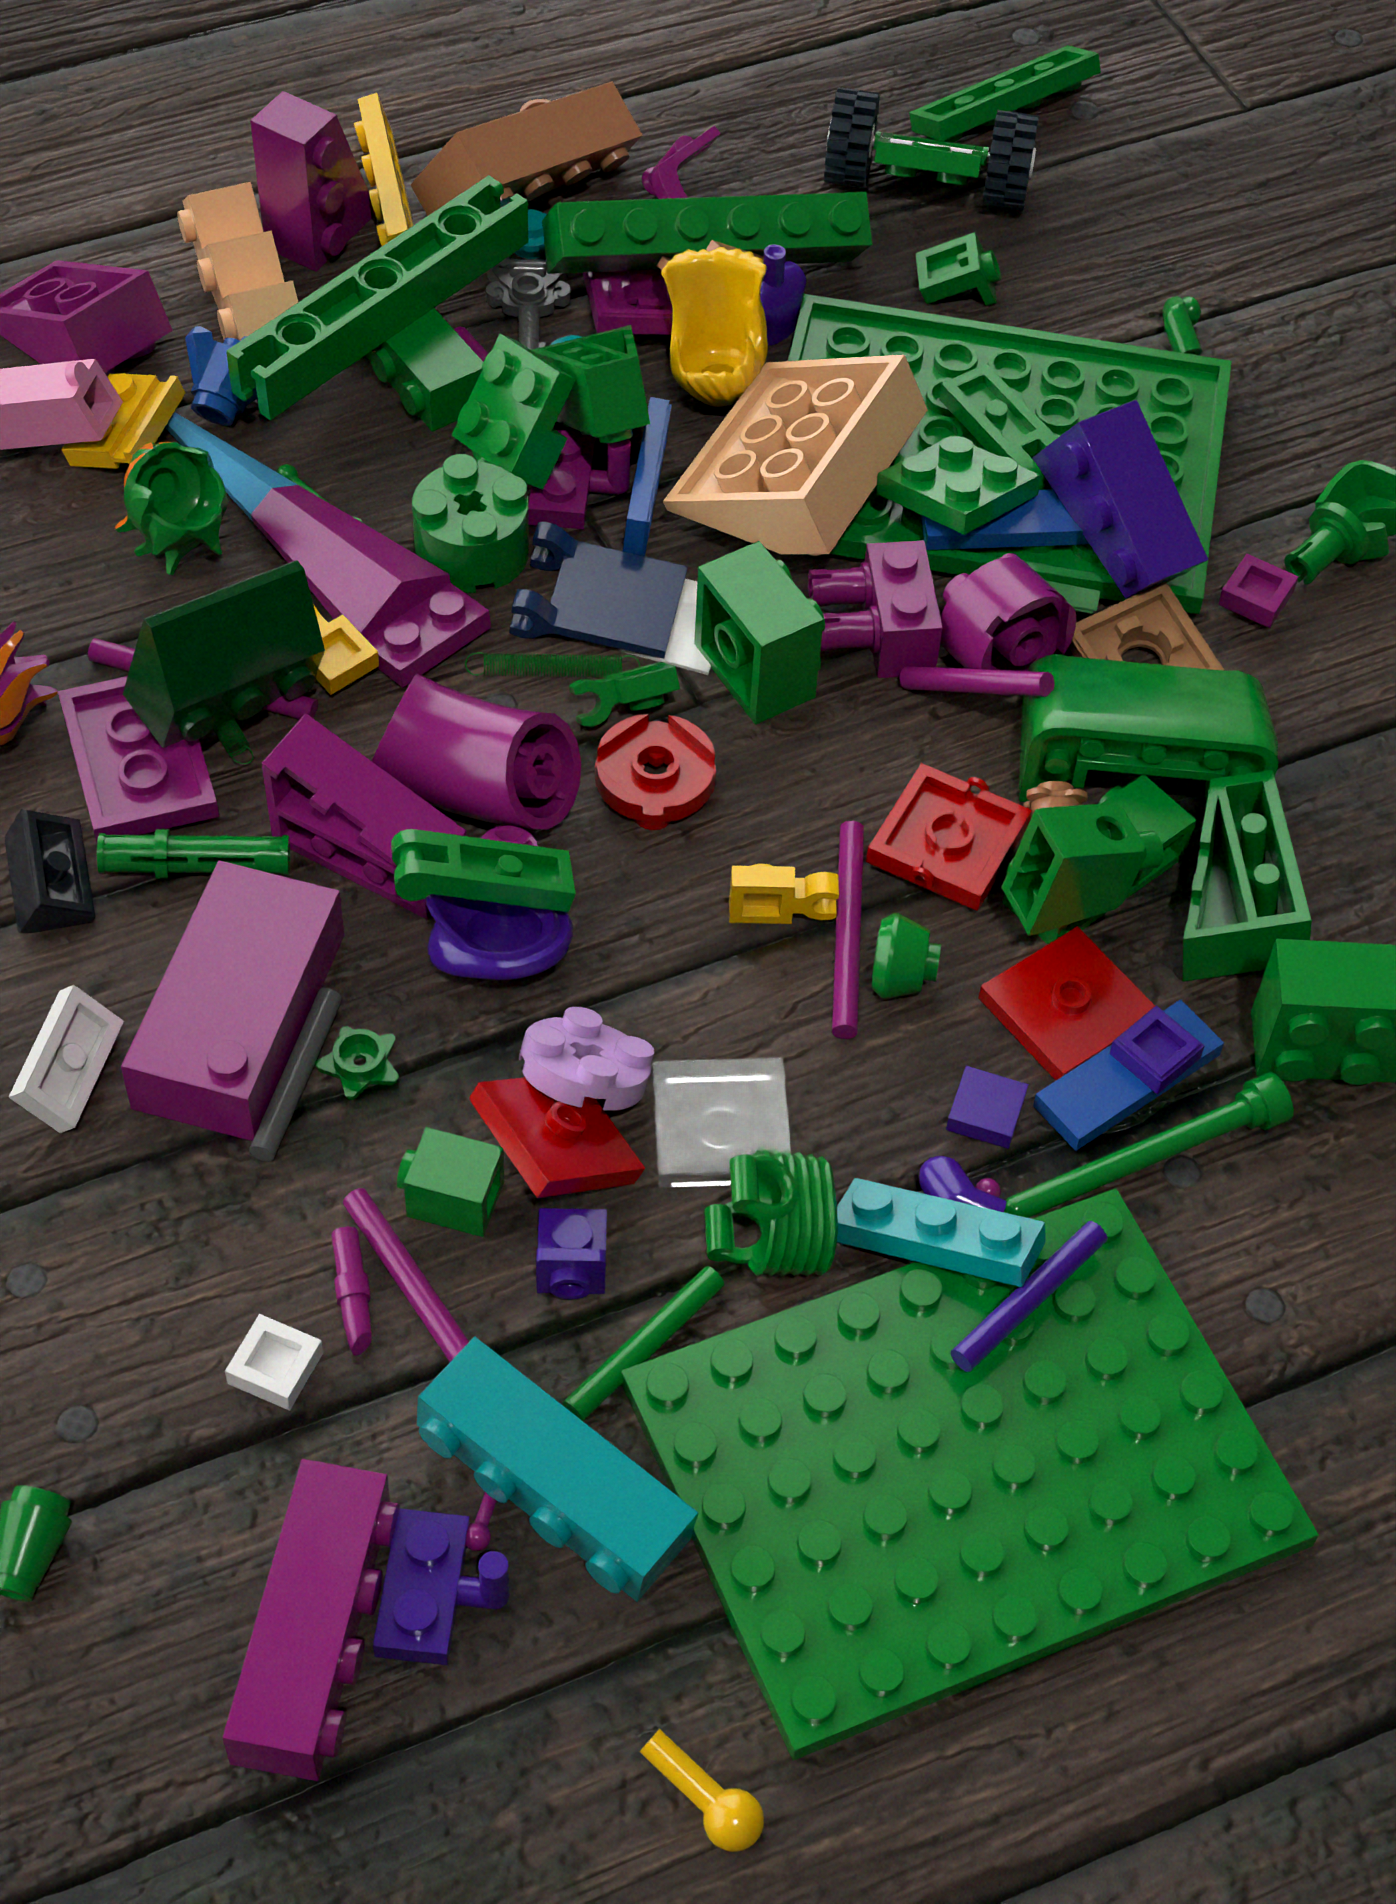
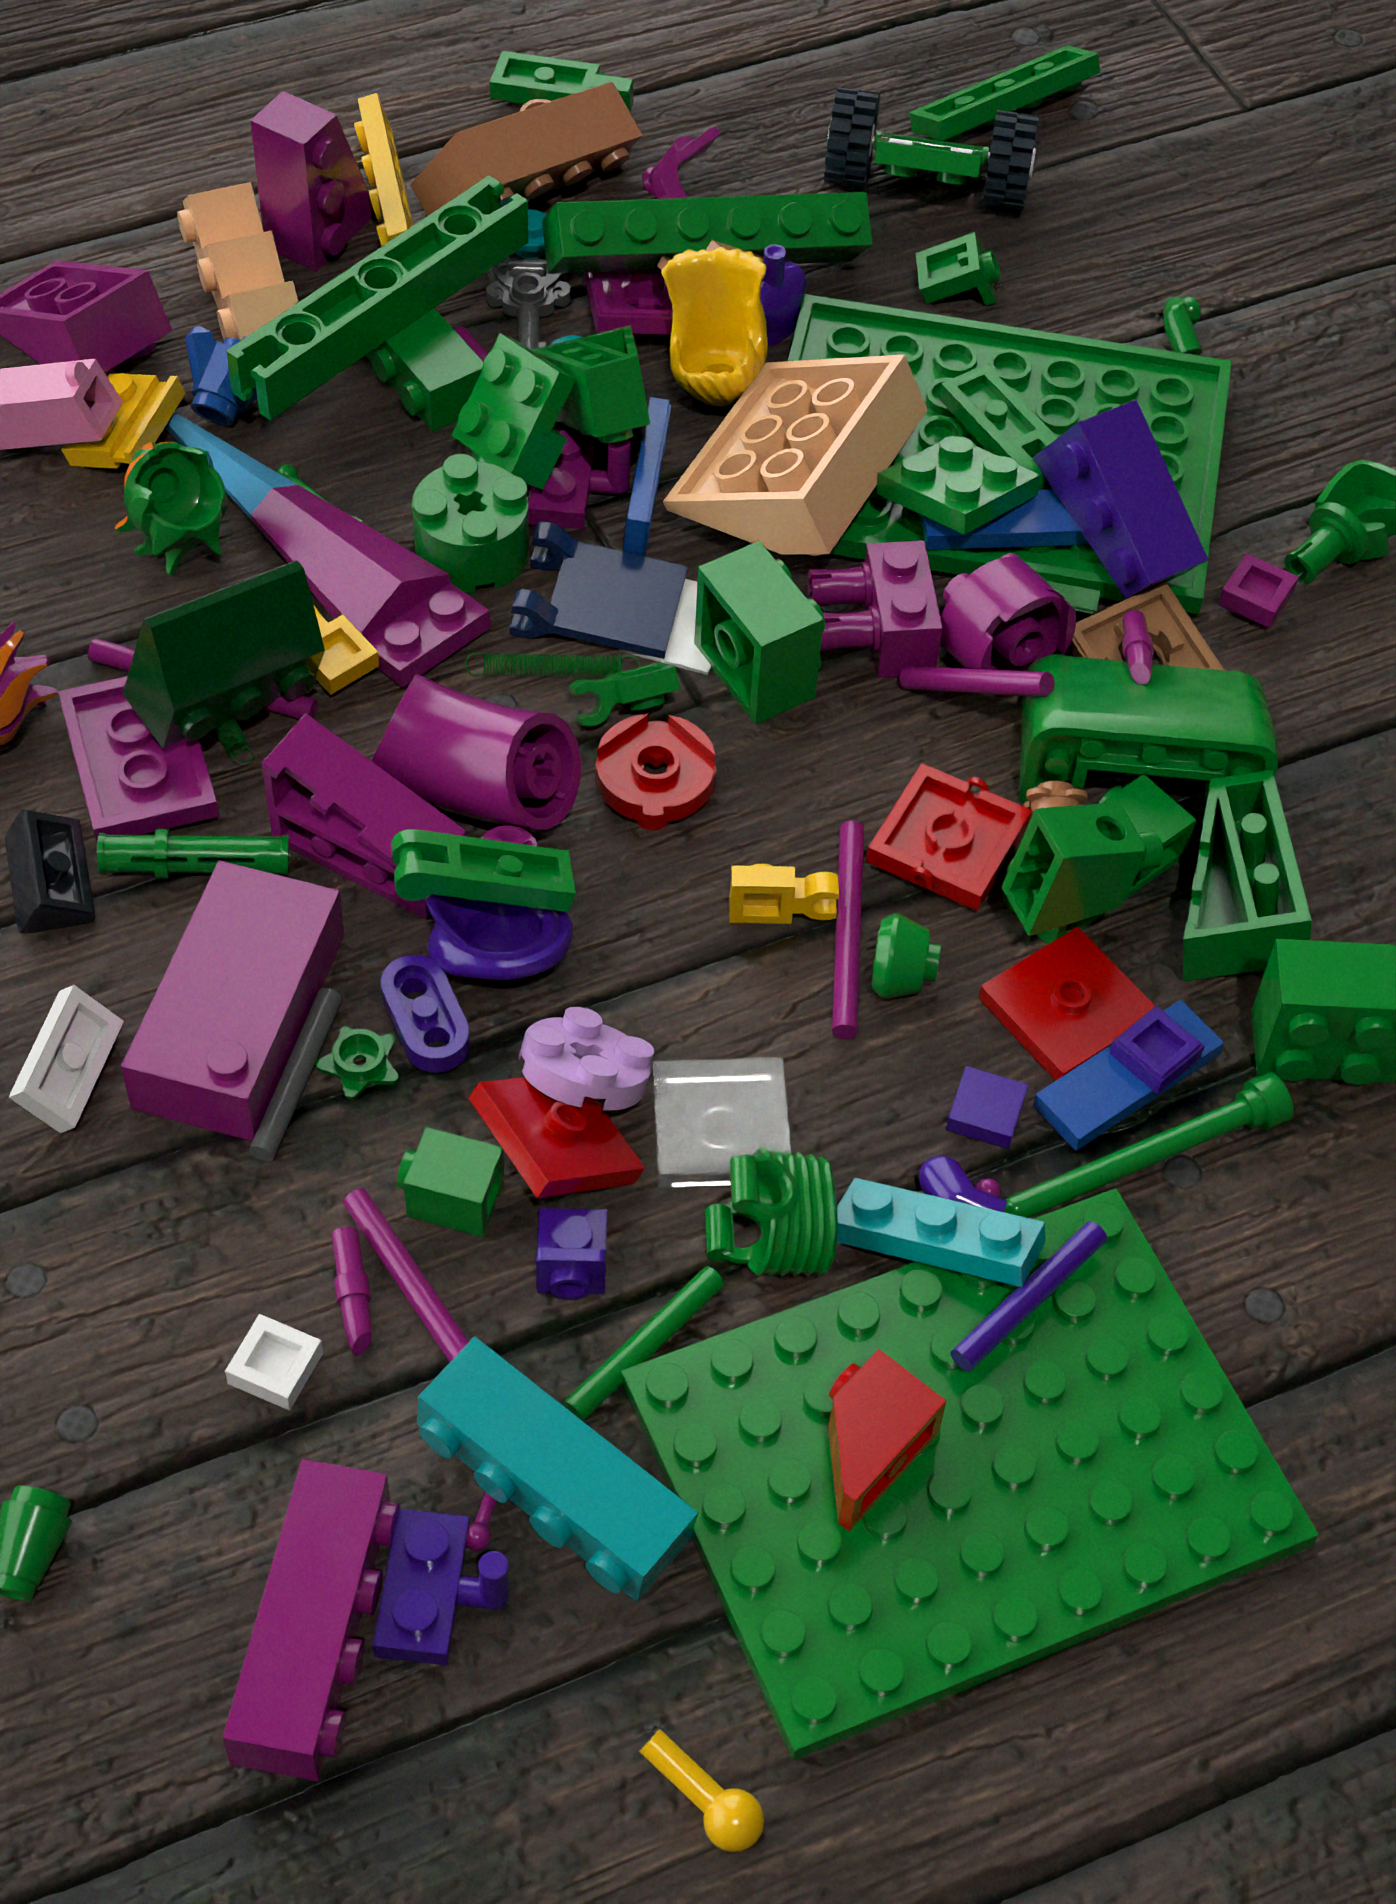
(427, 1018): none -> dark purple plate
(533, 77): none -> green hinge
(877, 1430): none -> red slope
(1137, 646): none -> magenta piece

